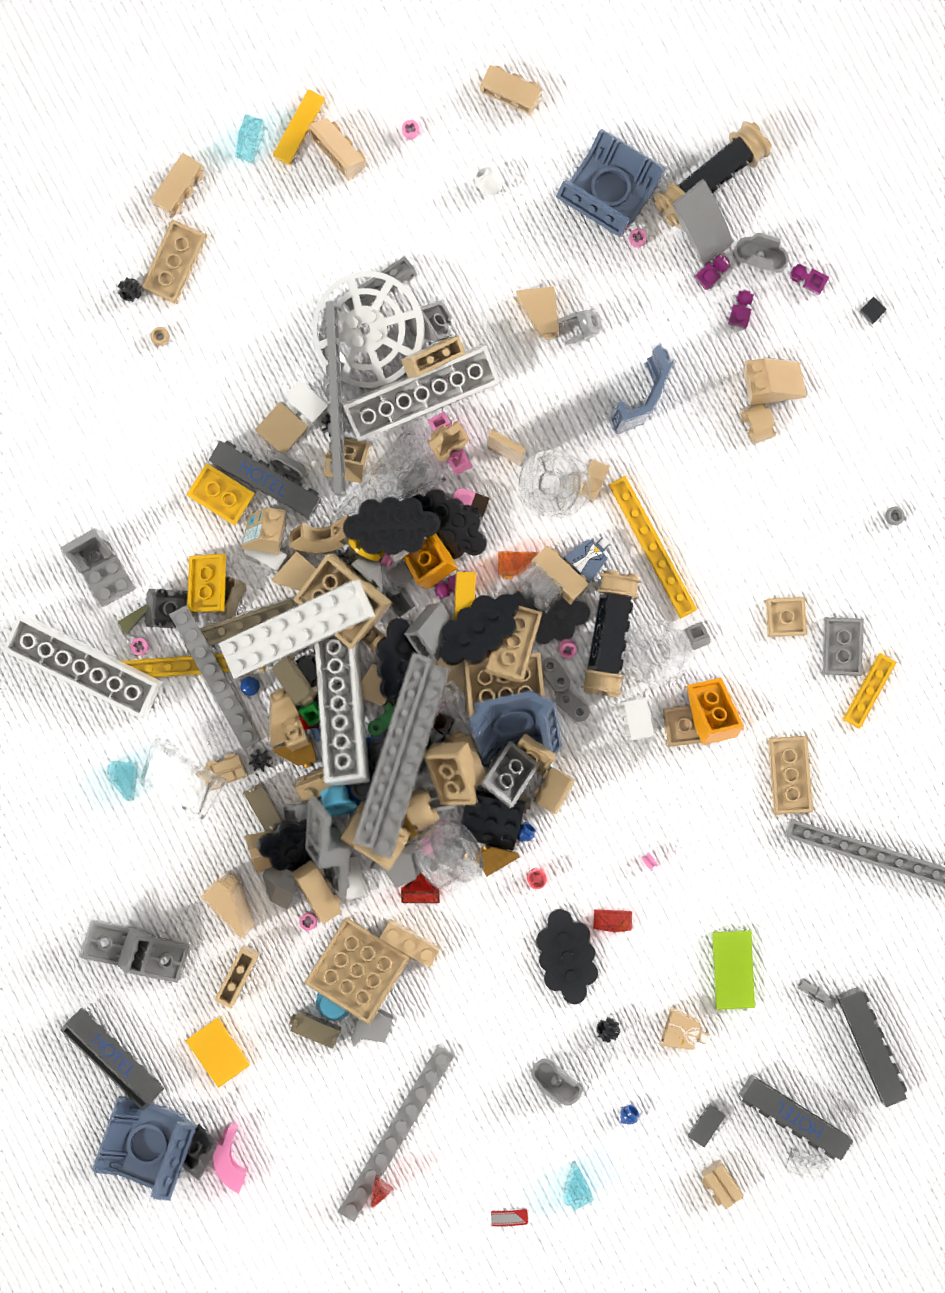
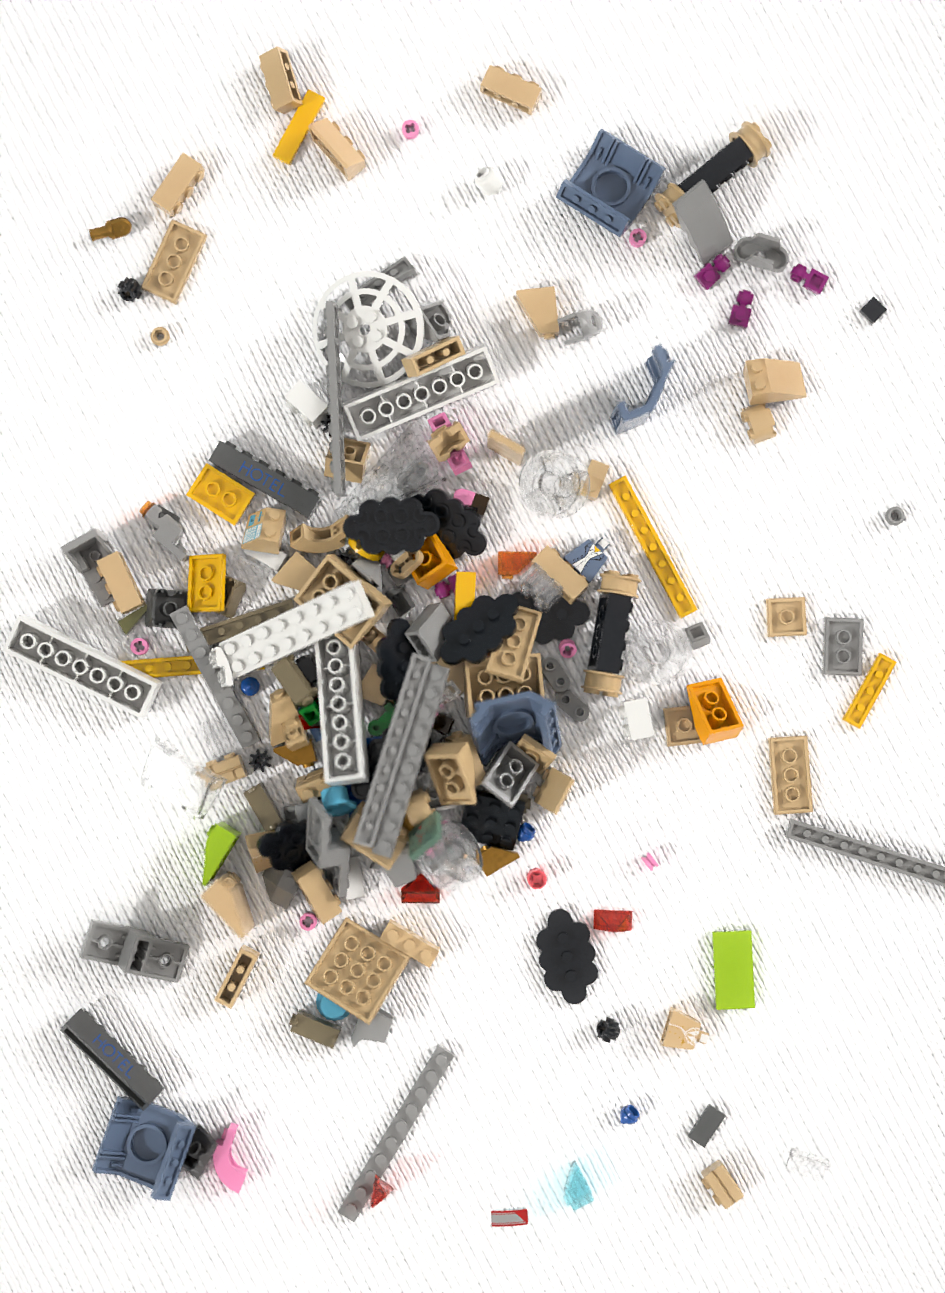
(113, 229): none -> pearl gold arm
(120, 583): none -> tan brick
(123, 777): clear light blue slope -> none
(167, 527): none -> light grey plate
(218, 846): none -> lime slope
(218, 1052): yellow tile -> none
(219, 660): none -> white slope
(249, 138): clear light blue slope -> none
(280, 80): none -> tan brick
(281, 428): tan tile -> none
(288, 466): light grey plate -> none
(407, 564): none -> tan beam
(424, 835): none -> sand green tile
(566, 1093): light grey piece -> none
(796, 1117): dark grey brick -> none
(816, 993): light grey pin -> none
(871, 1047): dark grey brick -> none

